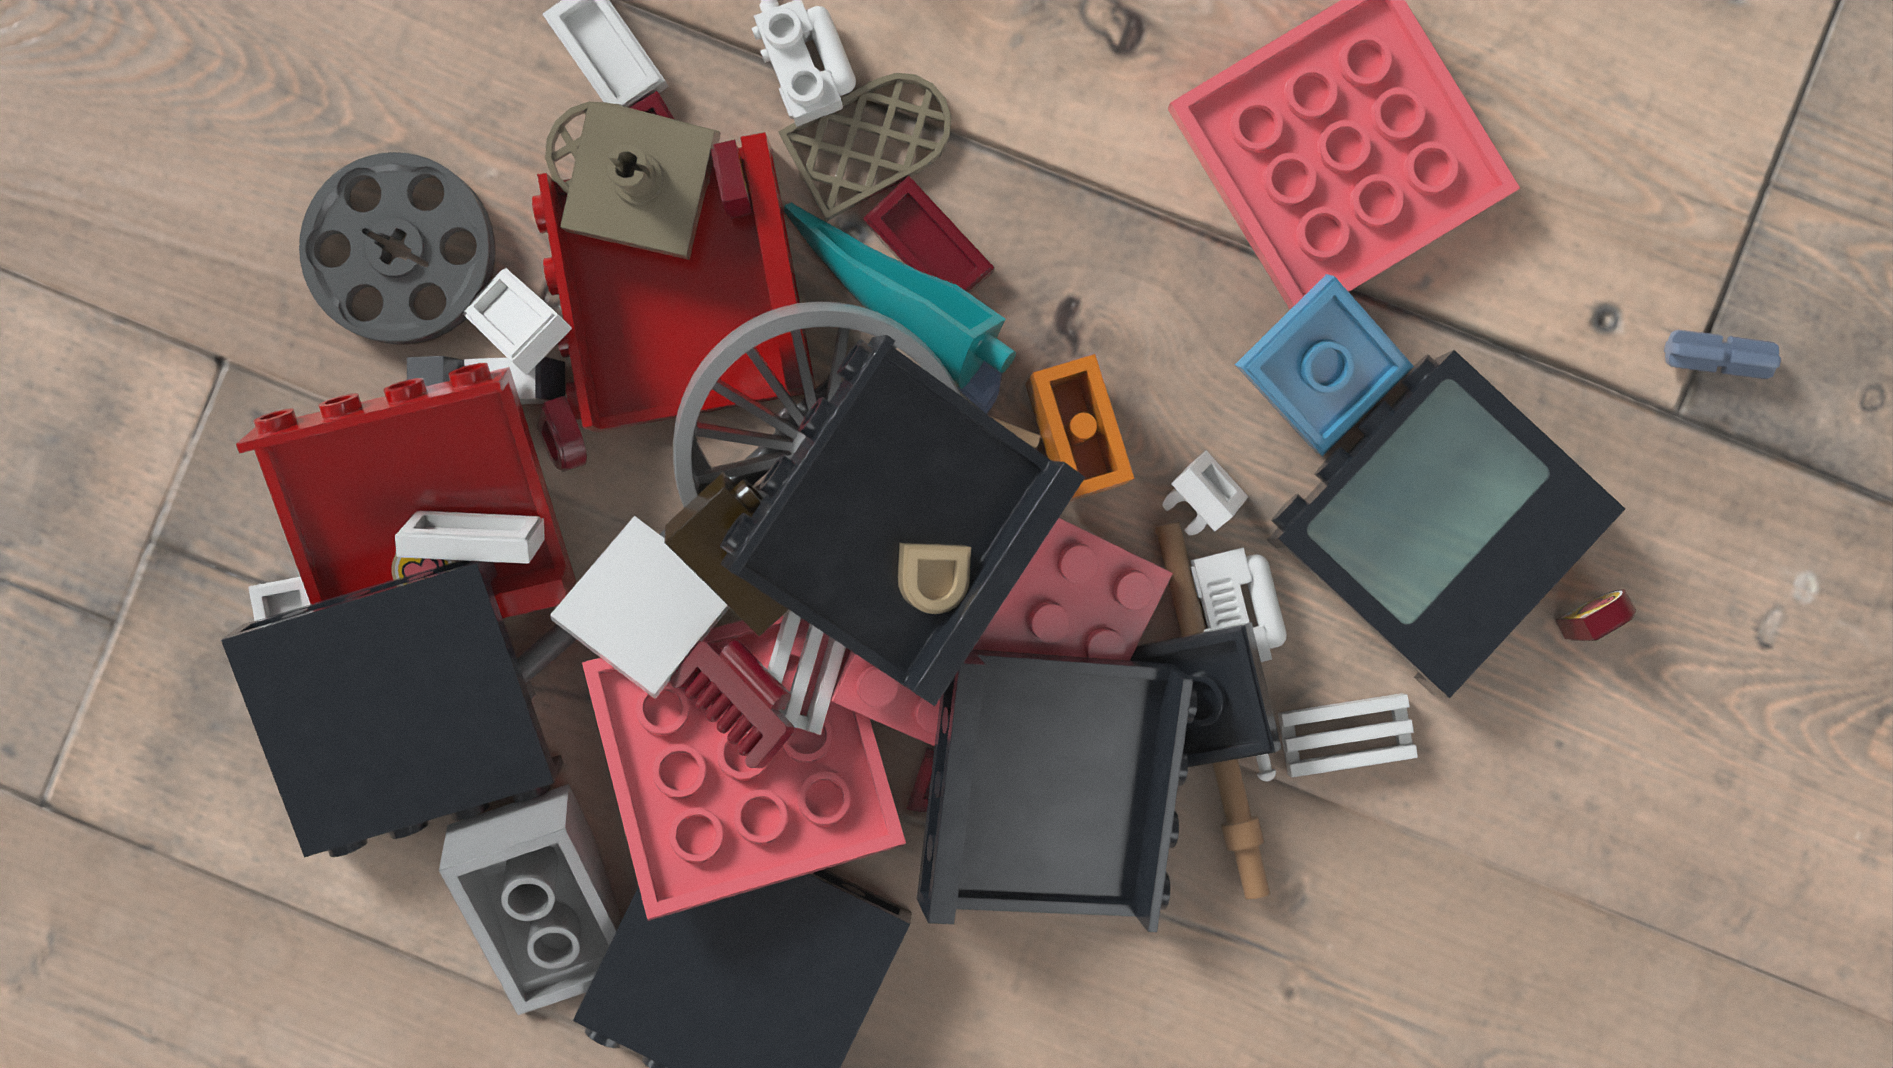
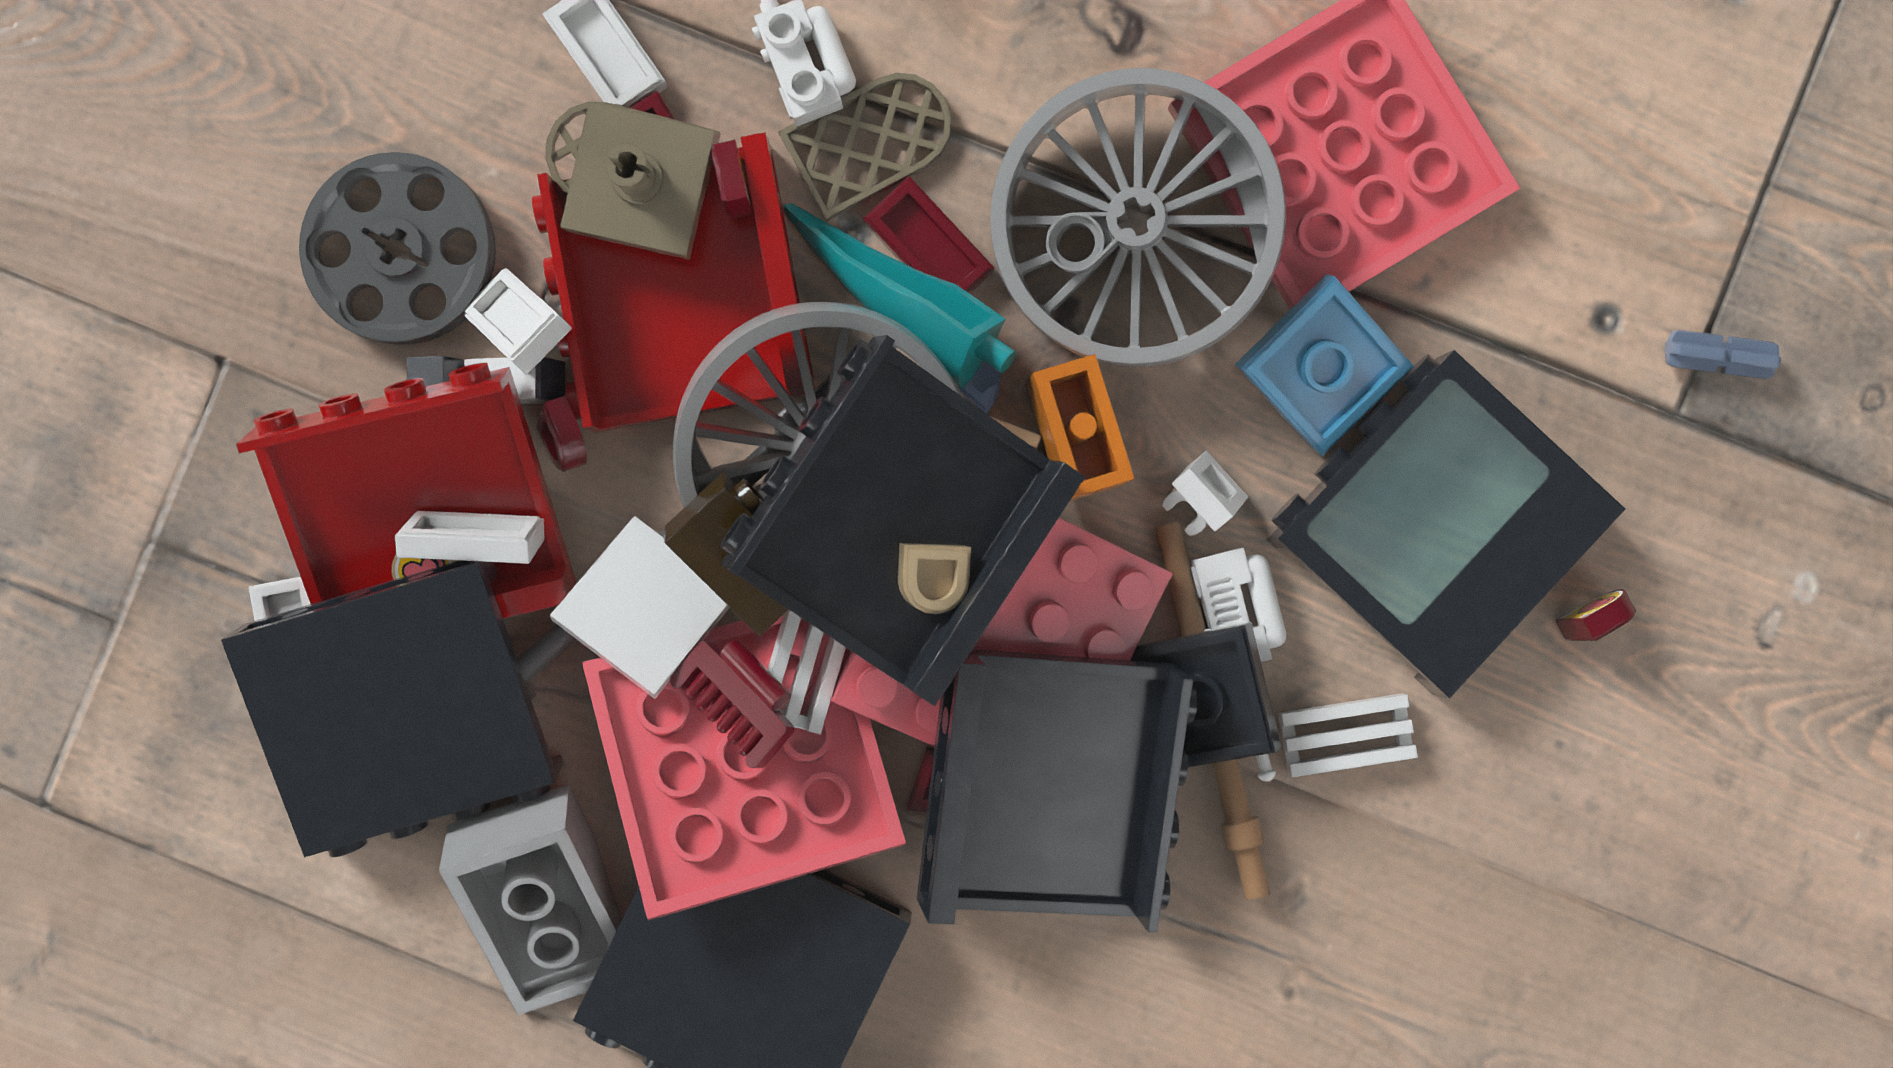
(1251, 172): none -> light grey piece

